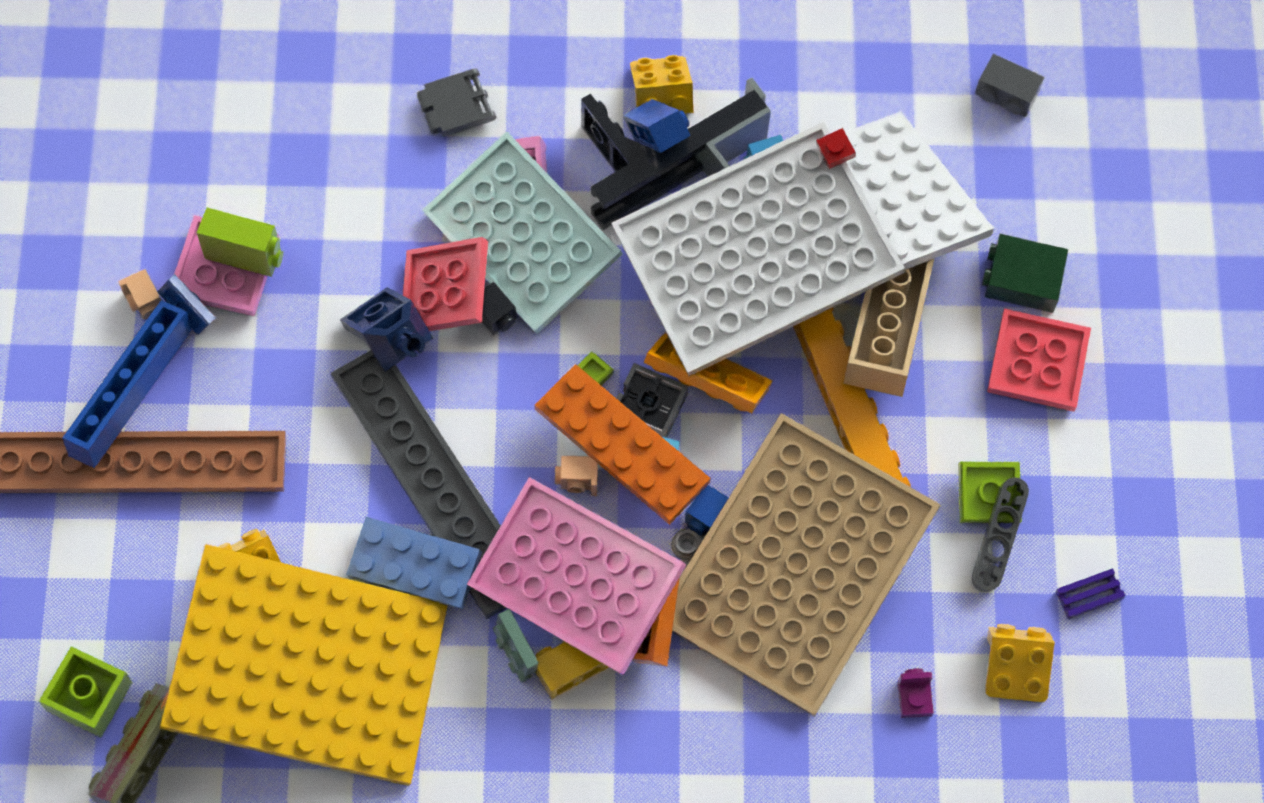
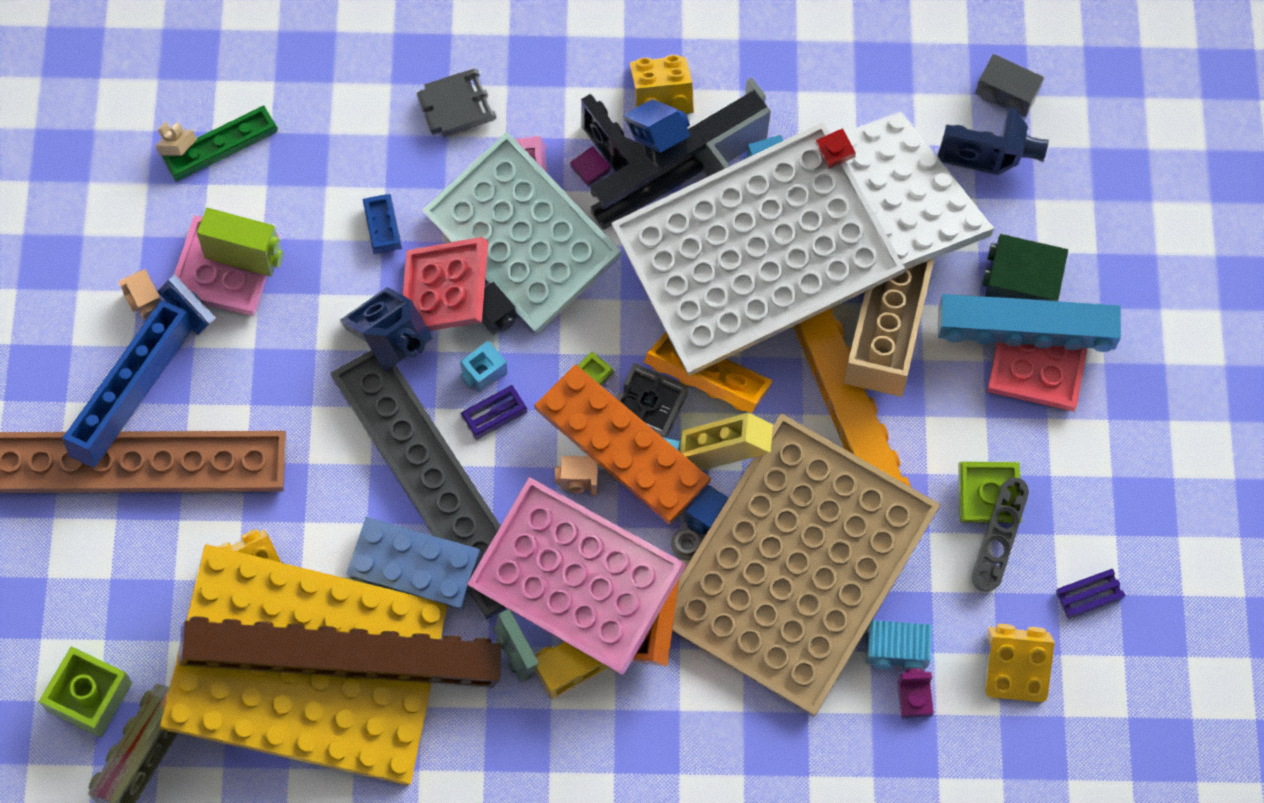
(174, 139): none -> tan tile
(222, 143): none -> green tile
(339, 653): none -> reddish brown brick
(382, 223): none -> blue plate
(485, 358): none -> medium azure brick
(499, 421): none -> dark purple tile
(590, 166): none -> magenta tile
(727, 441): none -> light yellow brick
(898, 645): none -> medium azure brick
(990, 152): none -> dark blue plate
(1029, 322): none -> dark azure brick

